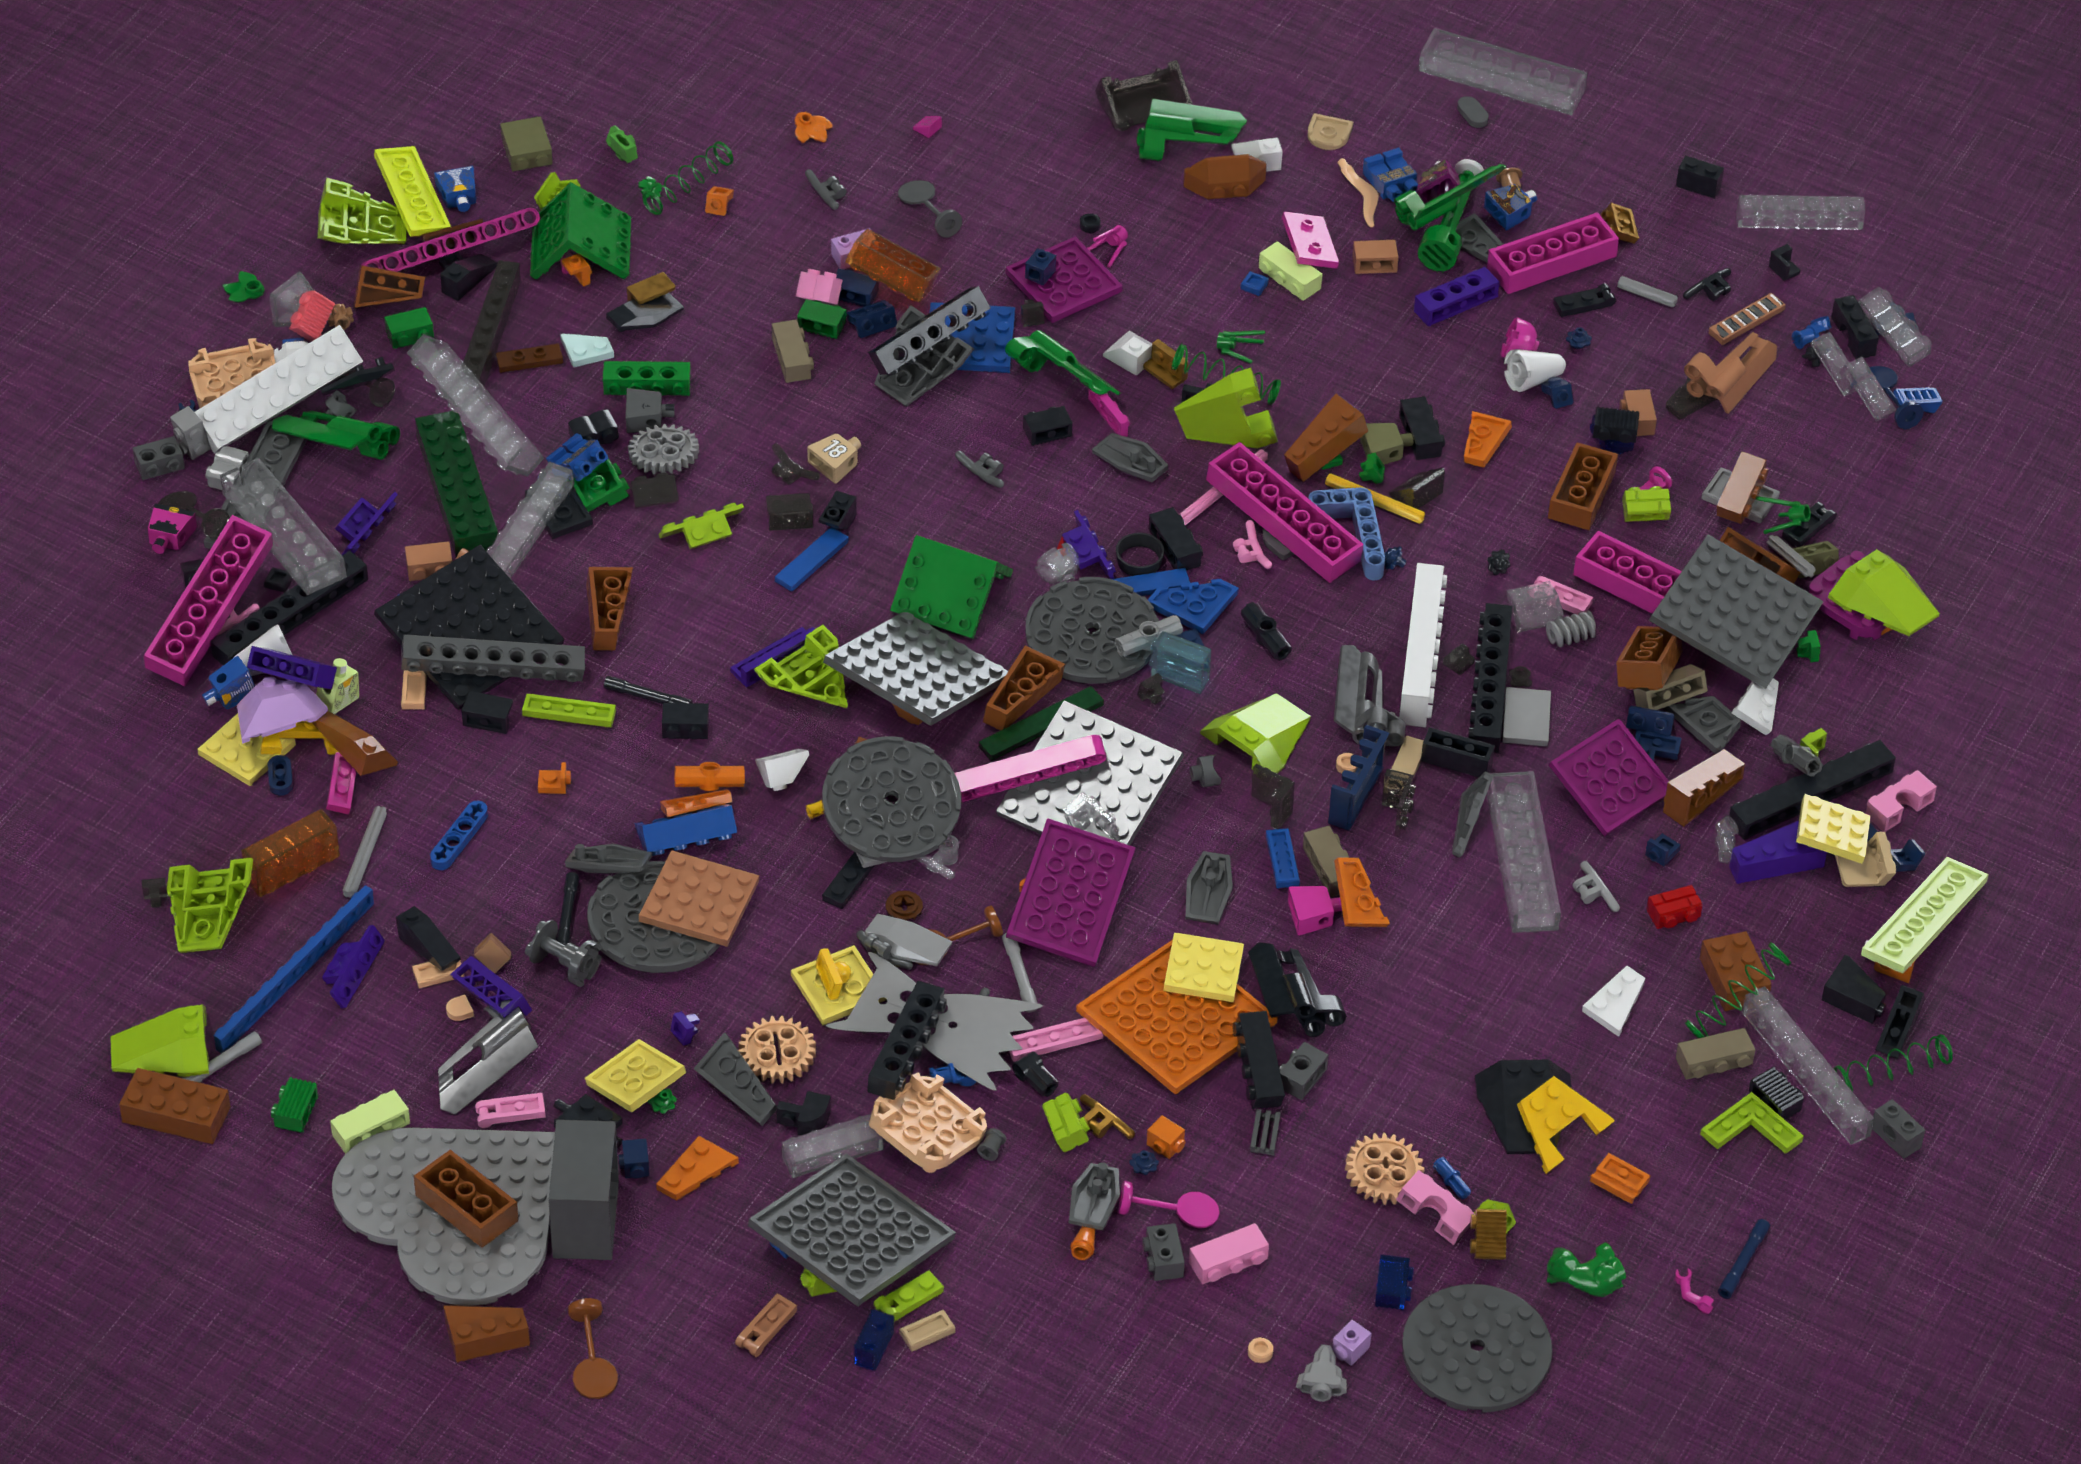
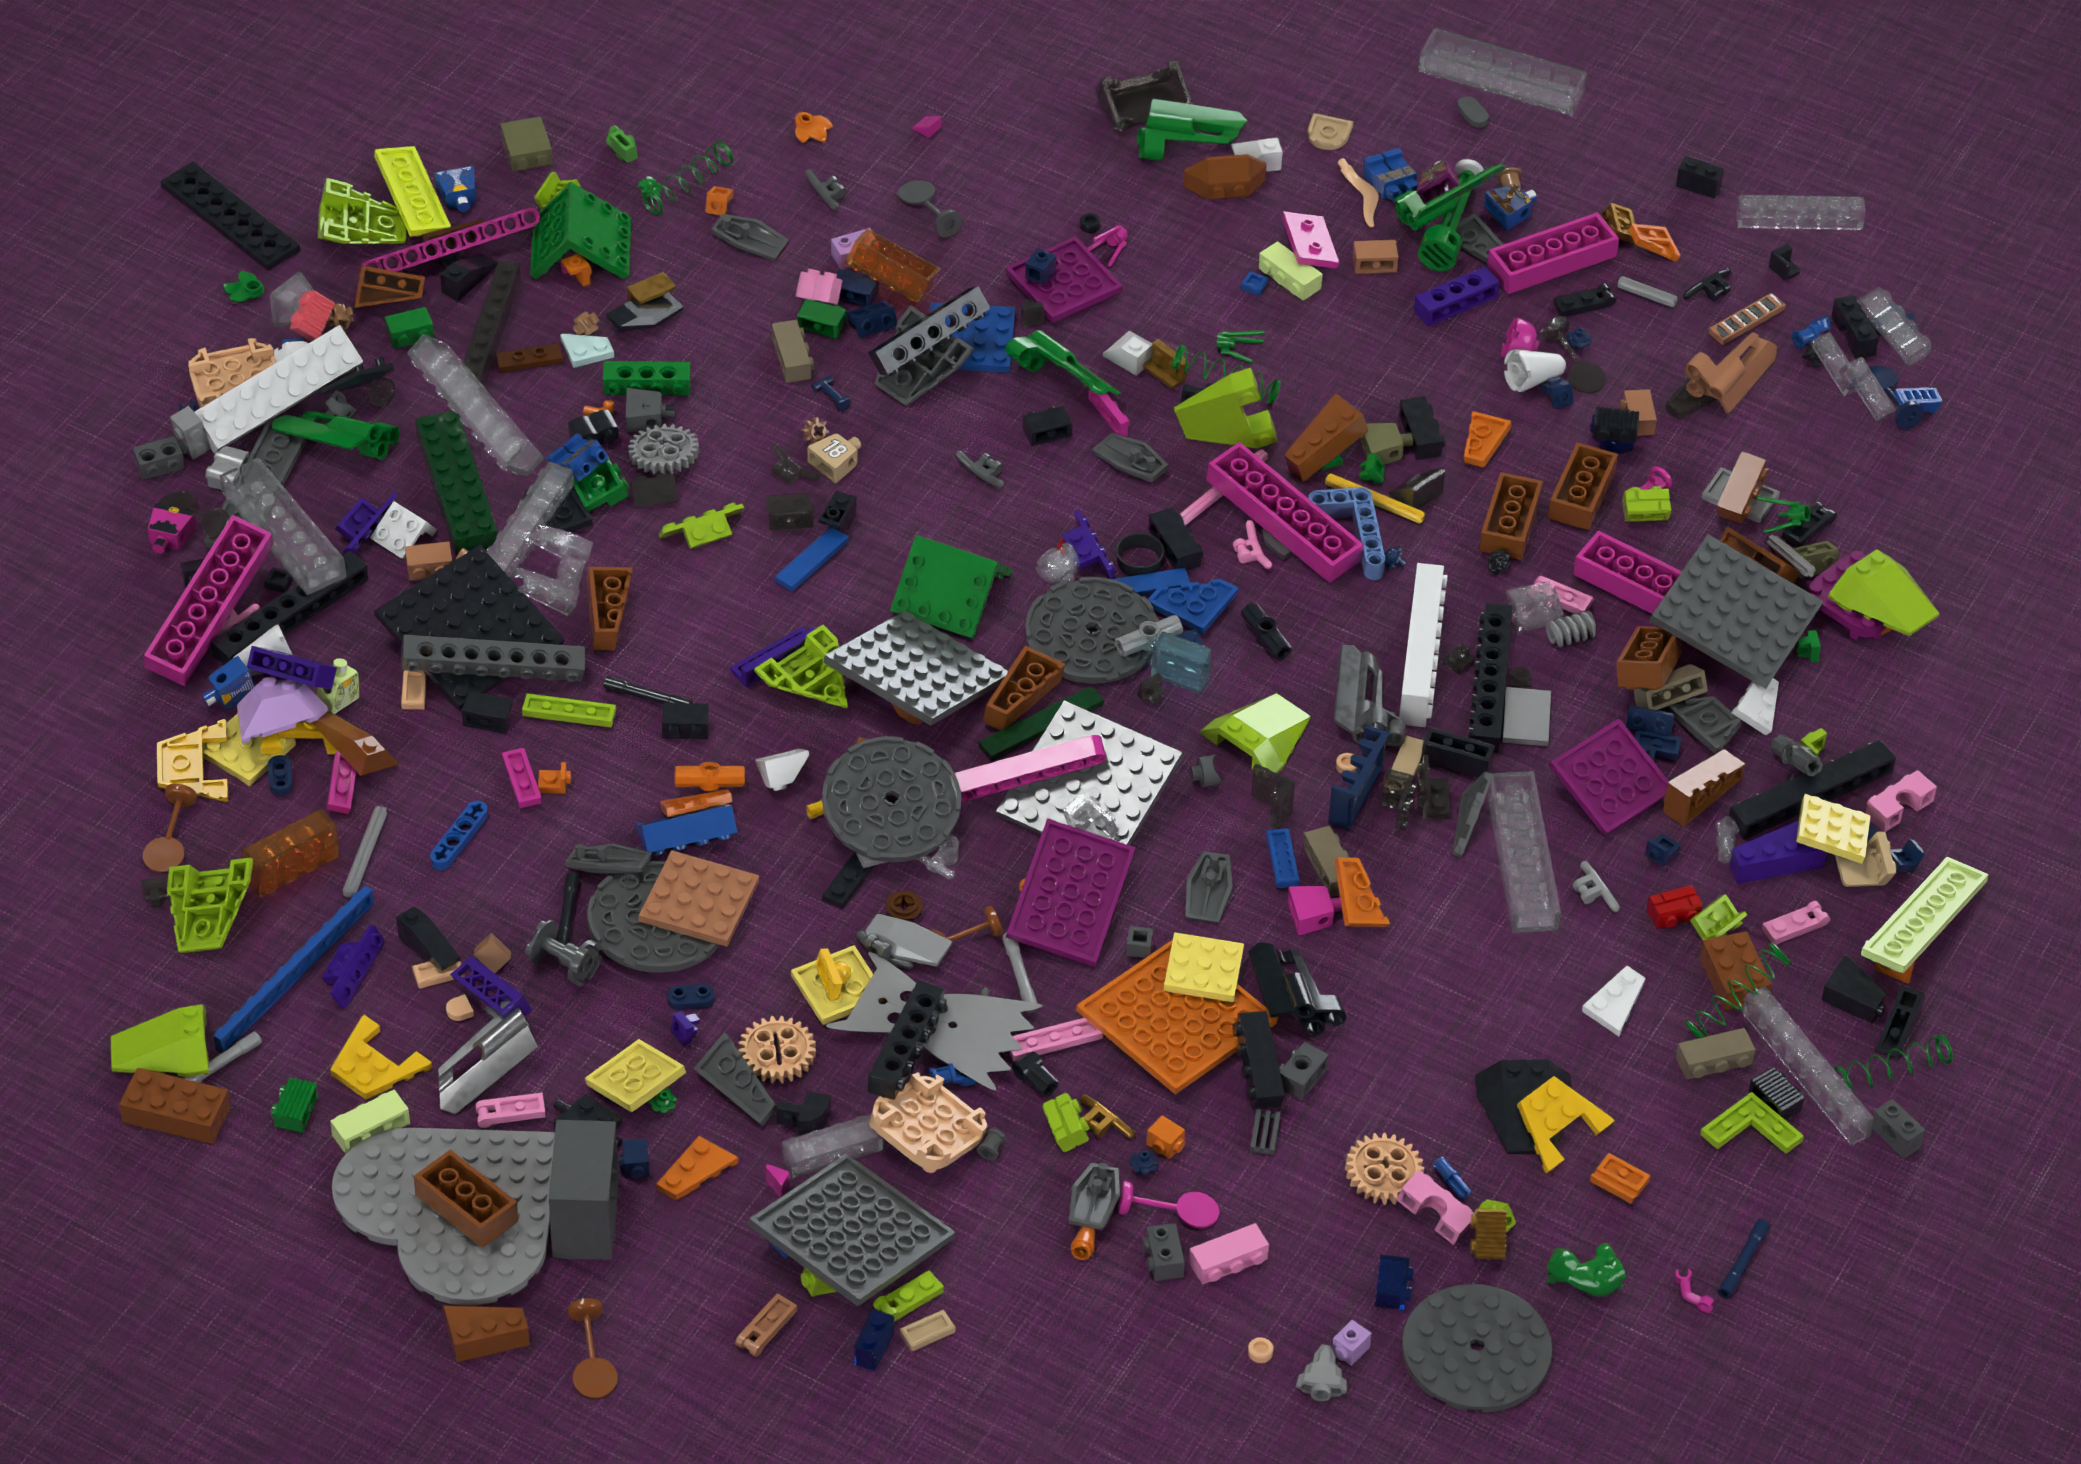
(168, 851): none -> dark orange piece
(182, 761): none -> yellow wing
(230, 226): none -> black plate
(368, 1070): none -> yellow wing
(400, 529): none -> white bracket
(521, 778): none -> dark pink plate
(574, 552): none -> clear wedge
(585, 323): none -> medium nougat gear
(607, 405): none -> orange arm
(690, 996): none -> dark blue plate
(750, 236): none -> dark grey piece
(778, 1179): none -> dark pink slope
(809, 430): none -> medium nougat gear
(825, 384): none -> dark blue piece
(1139, 942): none -> dark grey plate
(1434, 793): none -> clear smoke bracket
(1511, 515): none -> dark orange brick
(1584, 375): none -> clear smoke piece
(1654, 239): none -> orange wing
(1717, 919): none -> lime bracket
(1795, 923): none -> bright pink plate

